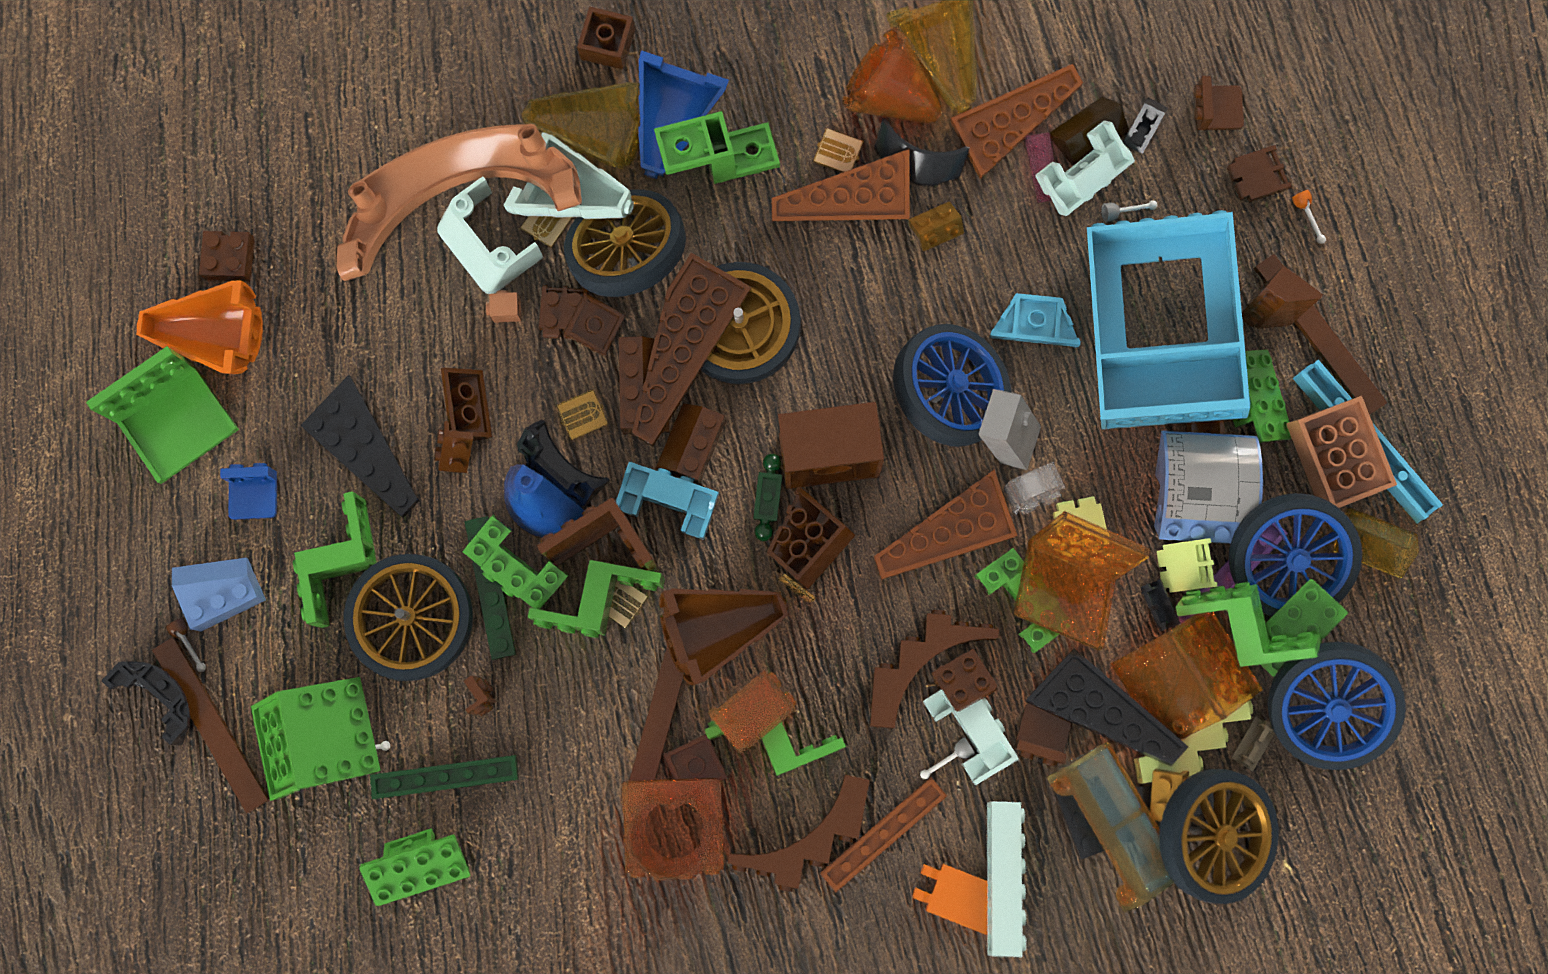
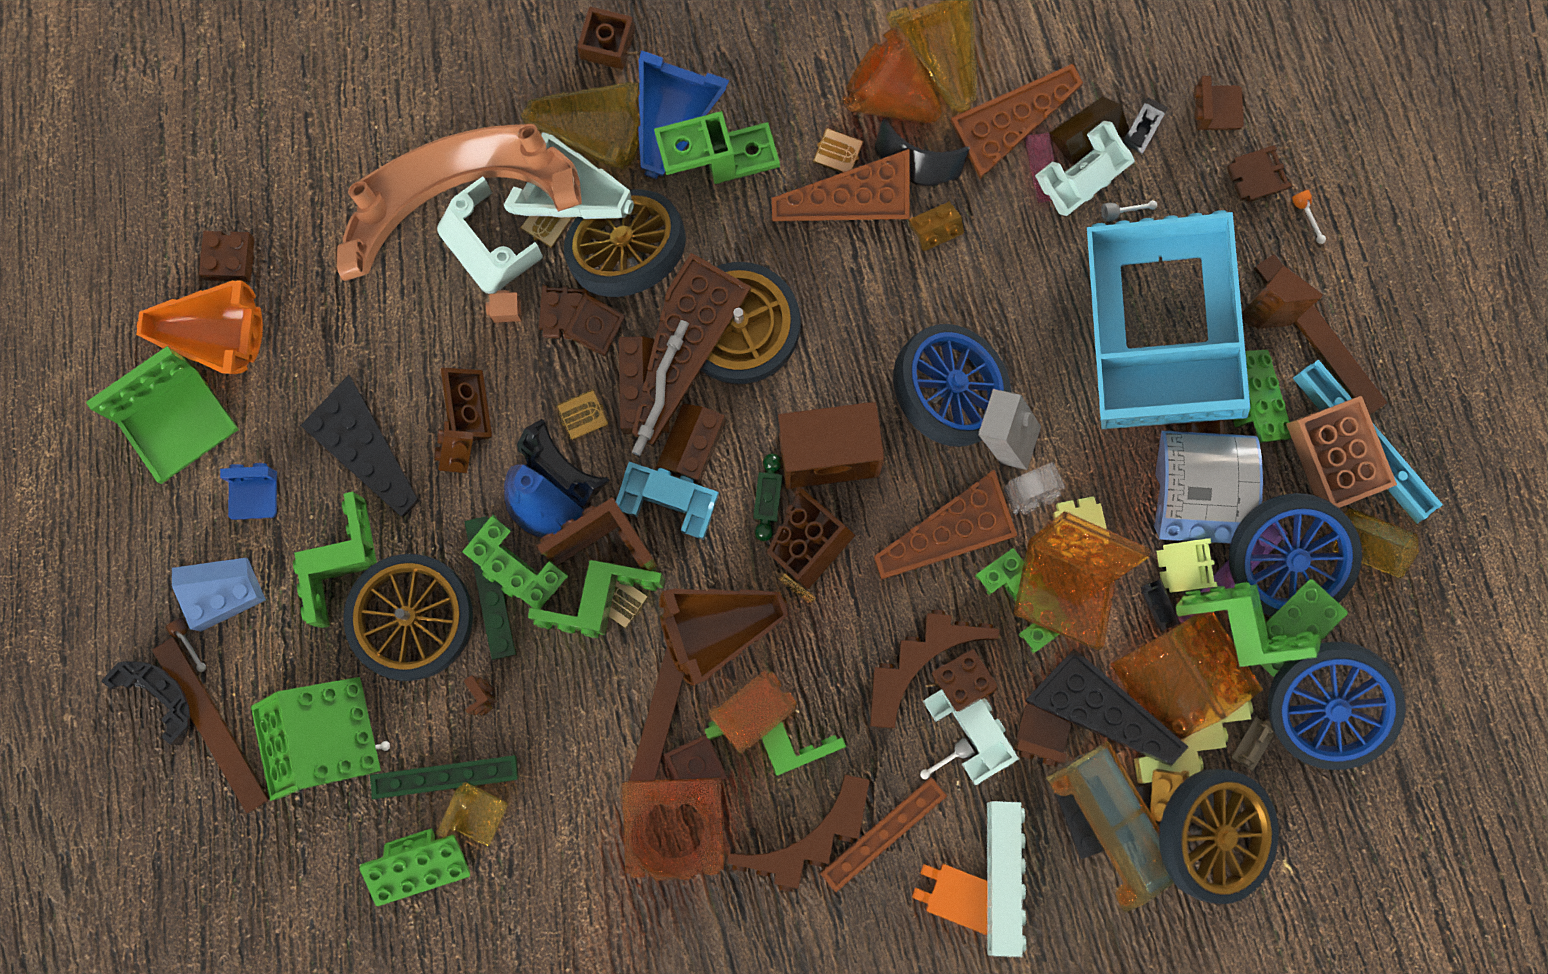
(473, 814): none -> clear yellow bracket
(646, 431): none -> light grey bar
(1036, 321): medium azure wing -> none

